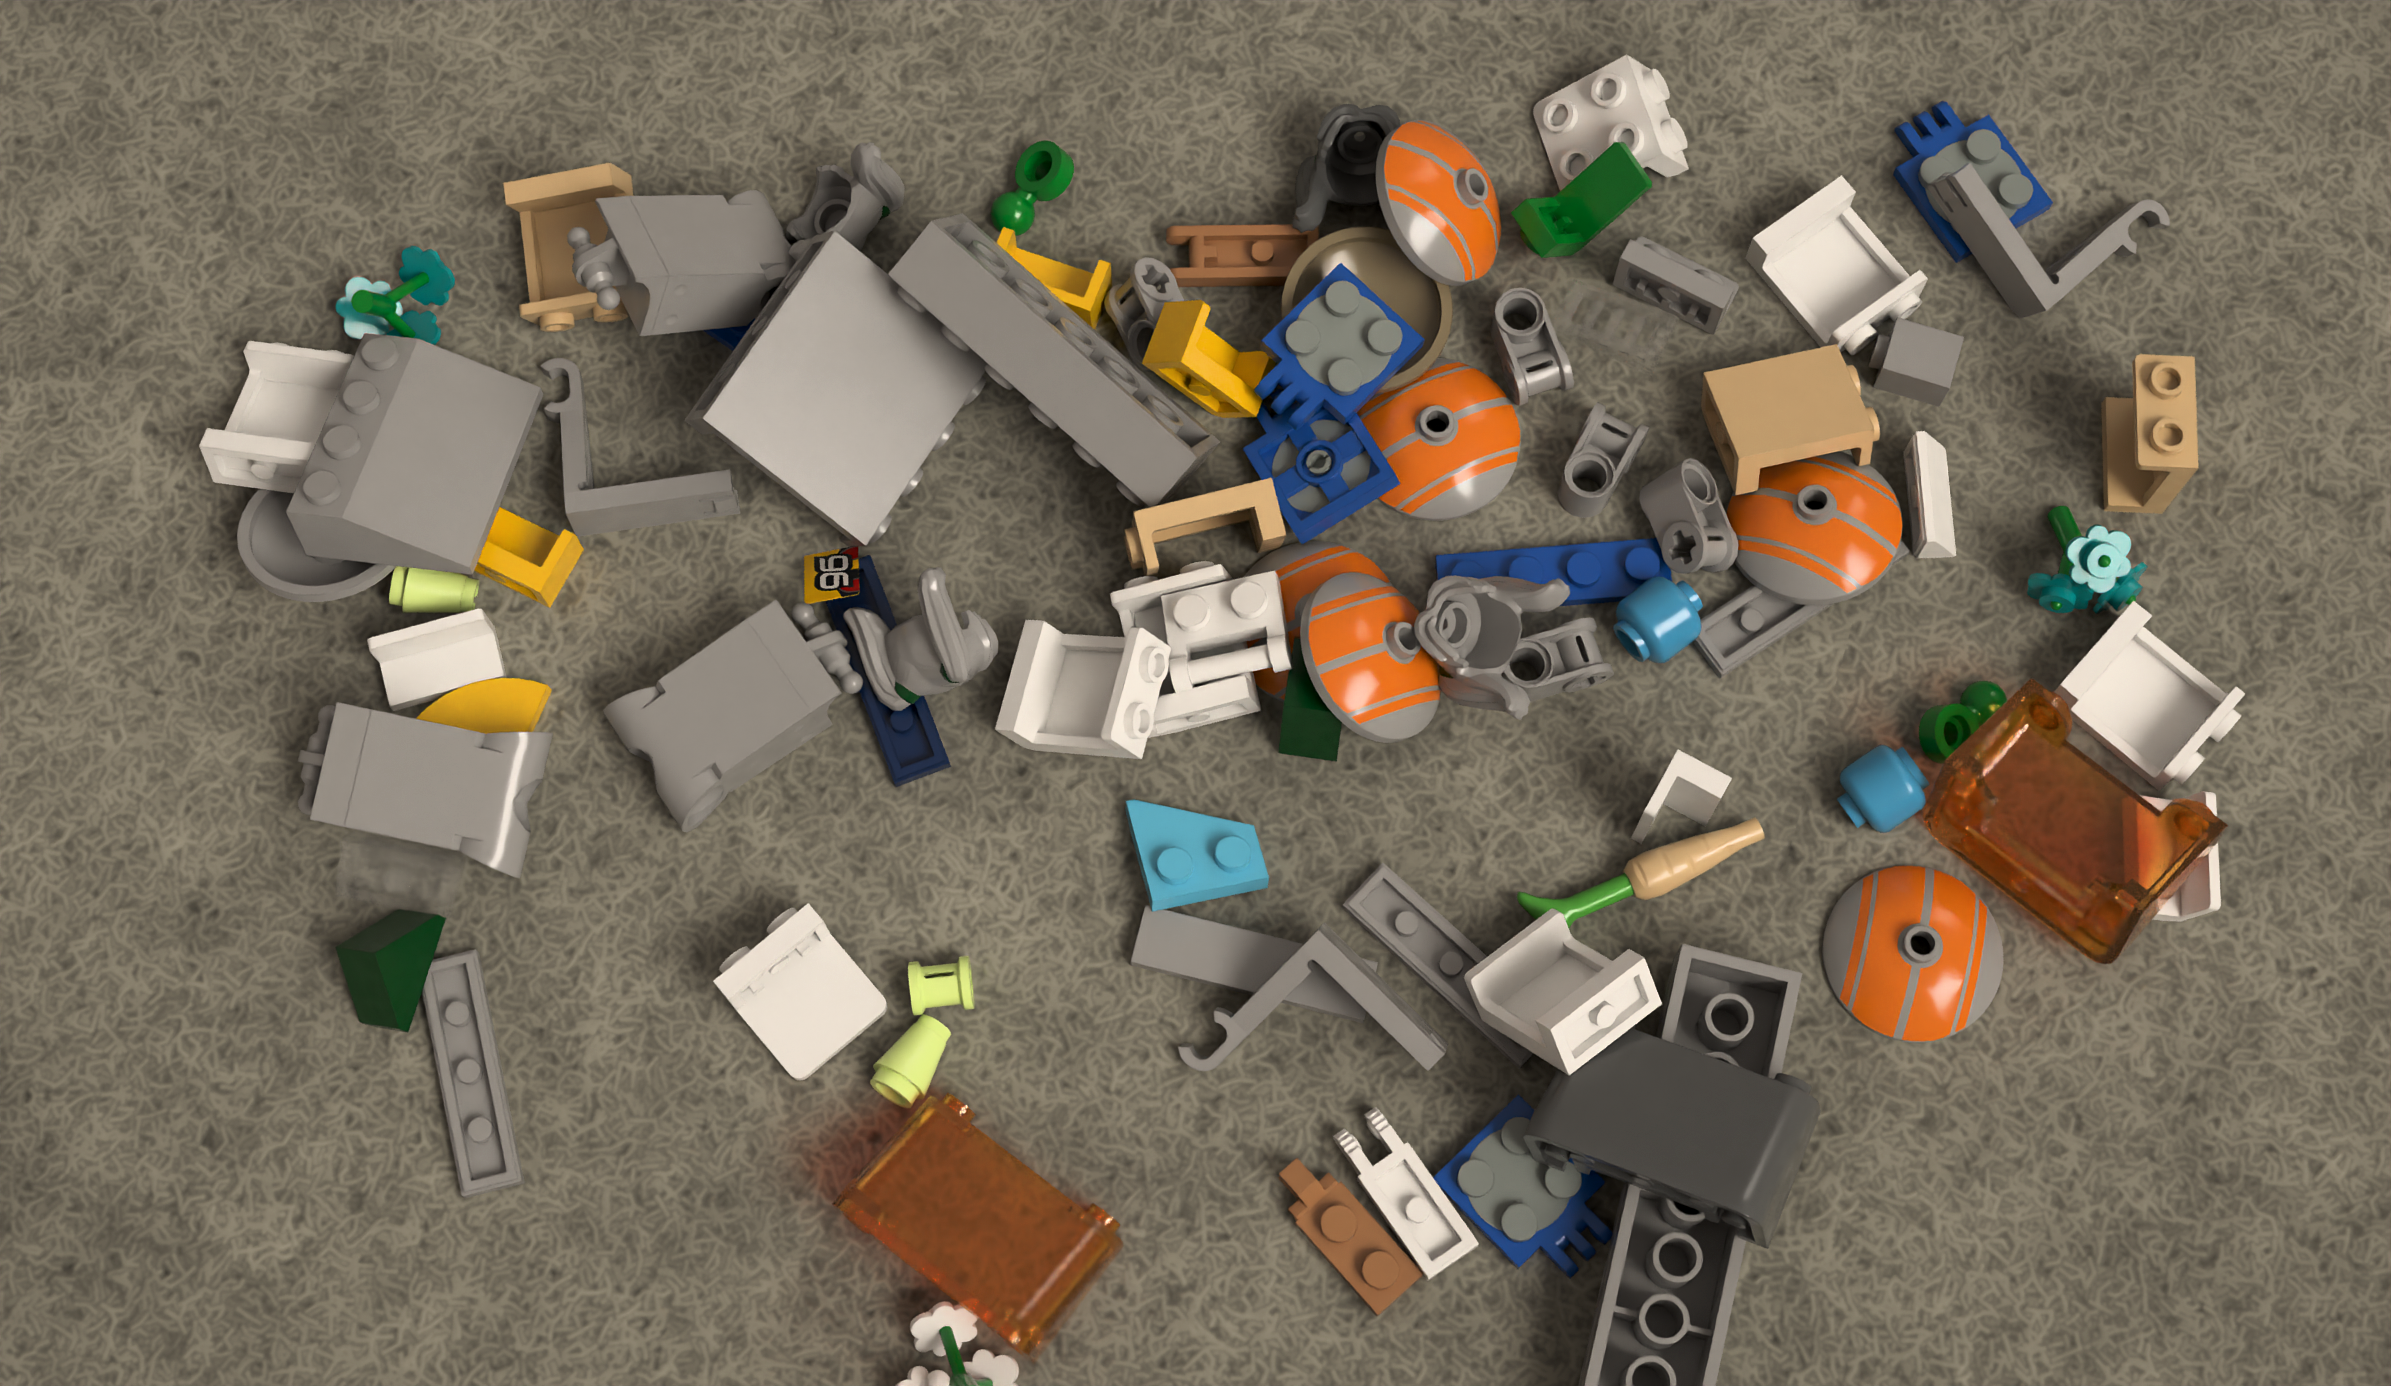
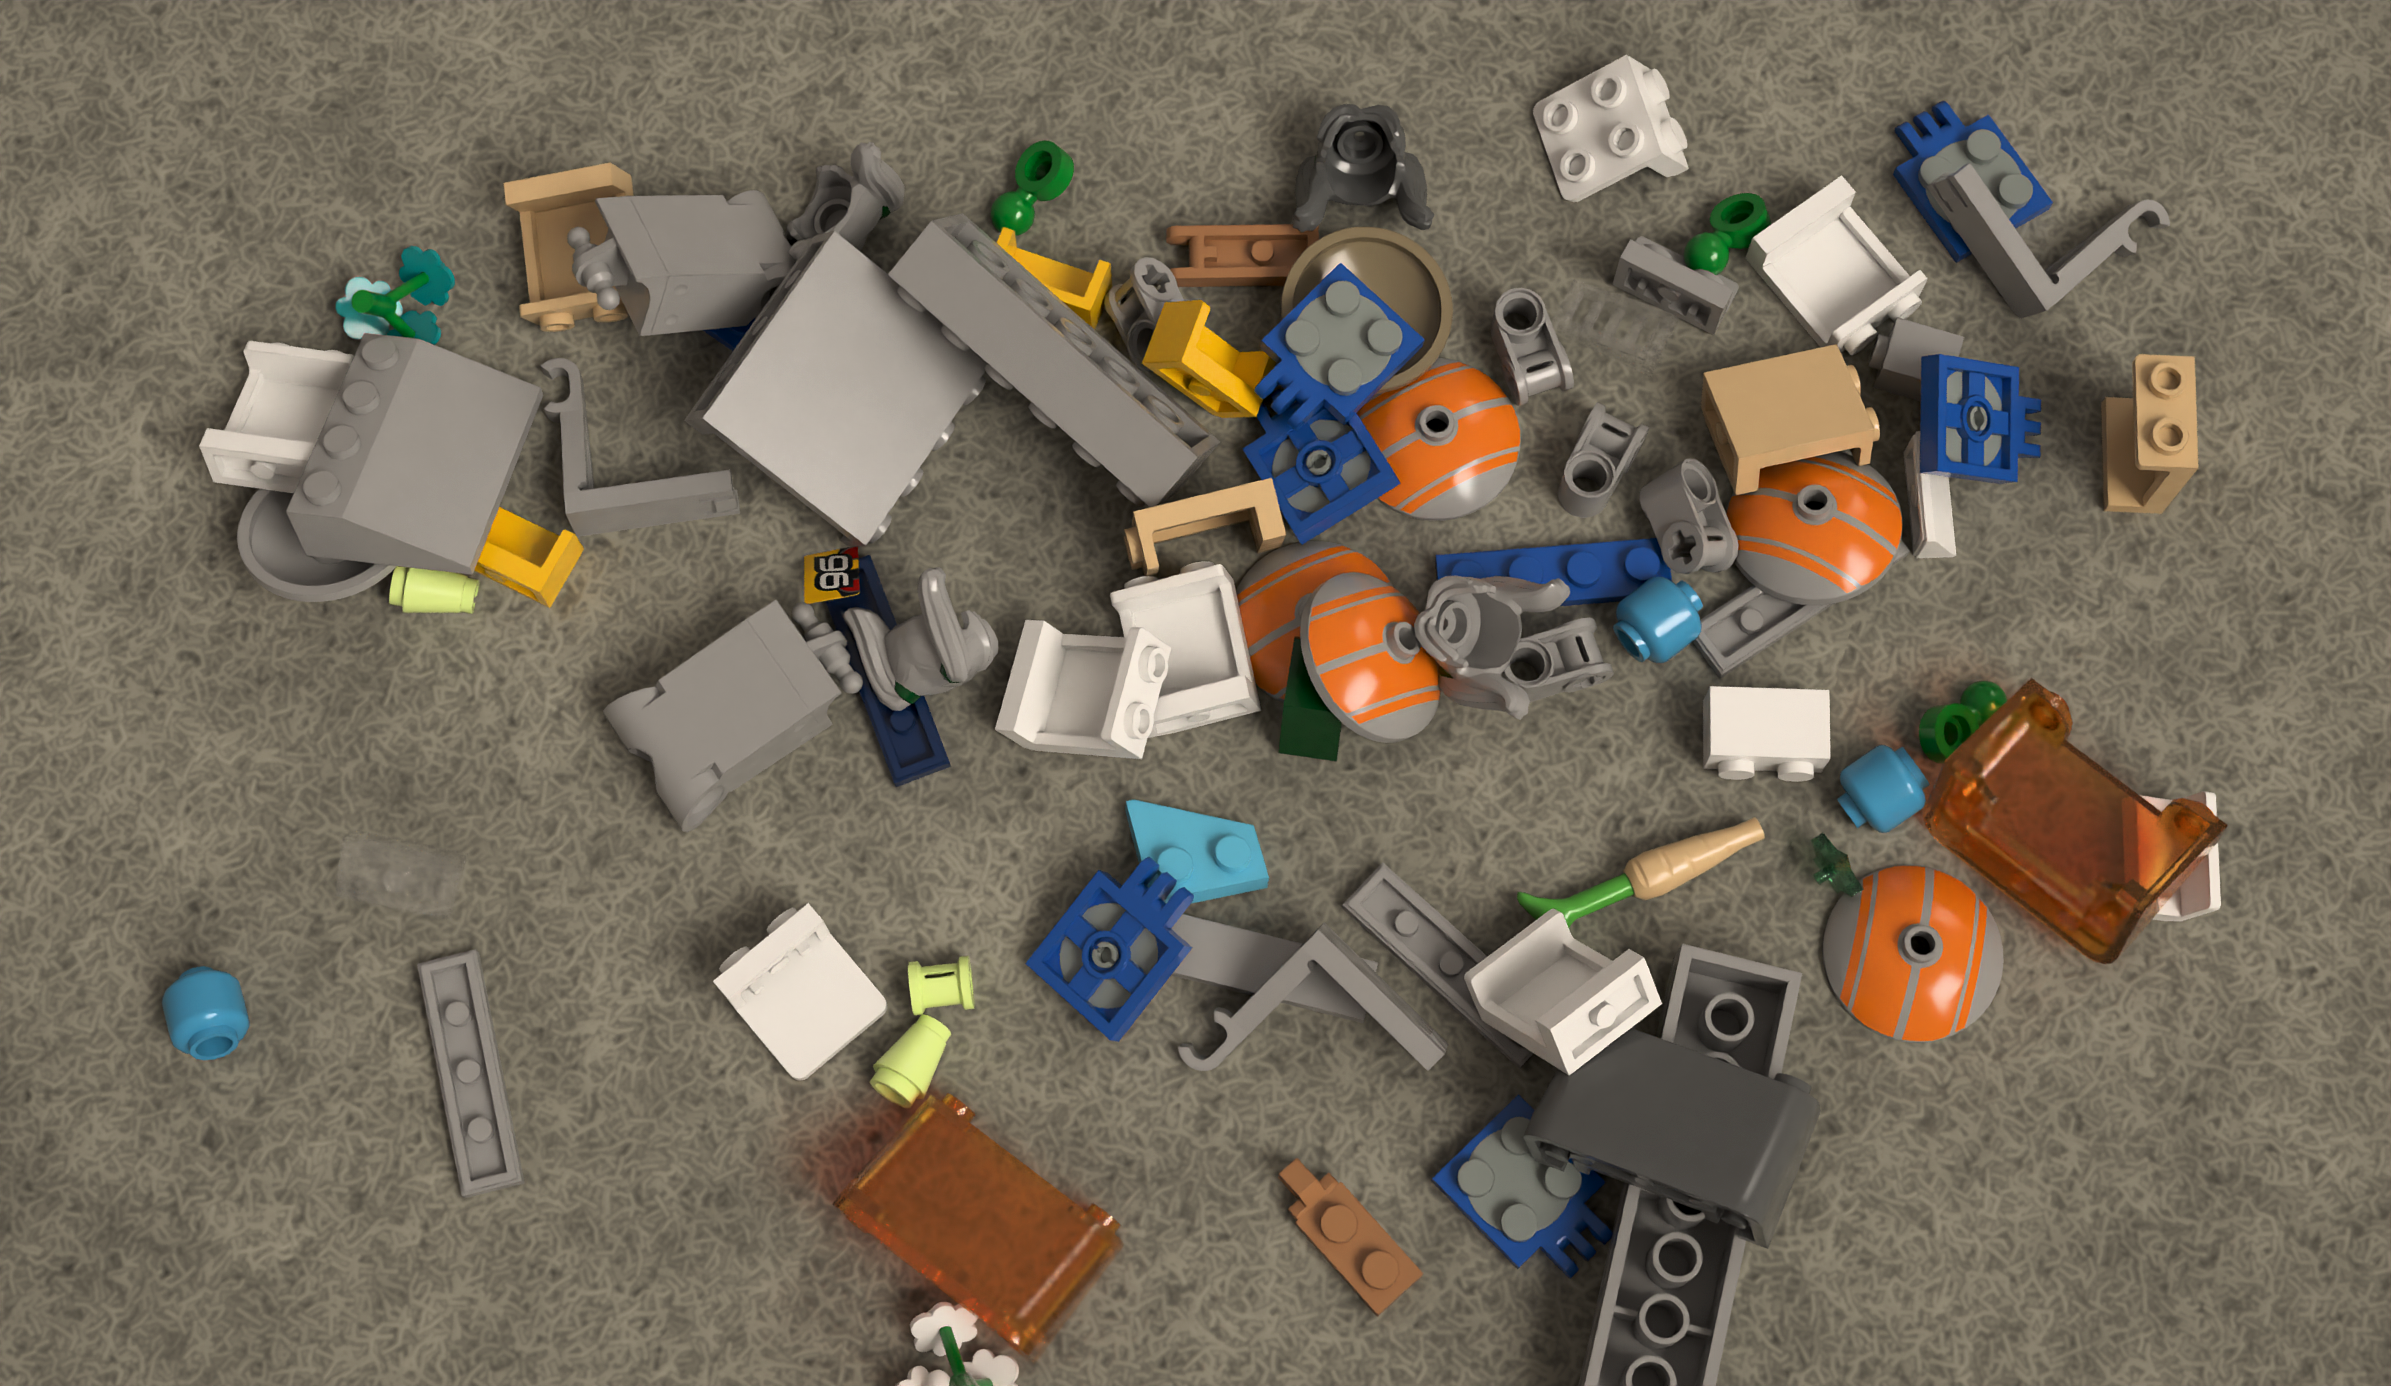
(205, 1013): none -> dark azure head
(390, 966): dark green slope -> none
(424, 782): light grey piece -> none
(437, 657): white panel -> none
(491, 706): yellow tile -> none
(1115, 947): none -> blue piece
(1223, 617): white plate -> none
(1409, 1199): white hinge -> none
(1438, 202): dish -> none
(1585, 206): green bracket -> none
(1688, 789): white panel -> none
(1734, 226): none -> green plate
(1766, 732): none -> white brick
(1834, 867): none -> clear green piece
(1974, 420): none -> blue piece
(2088, 560): teal plant -> none
(2147, 701): white panel -> none

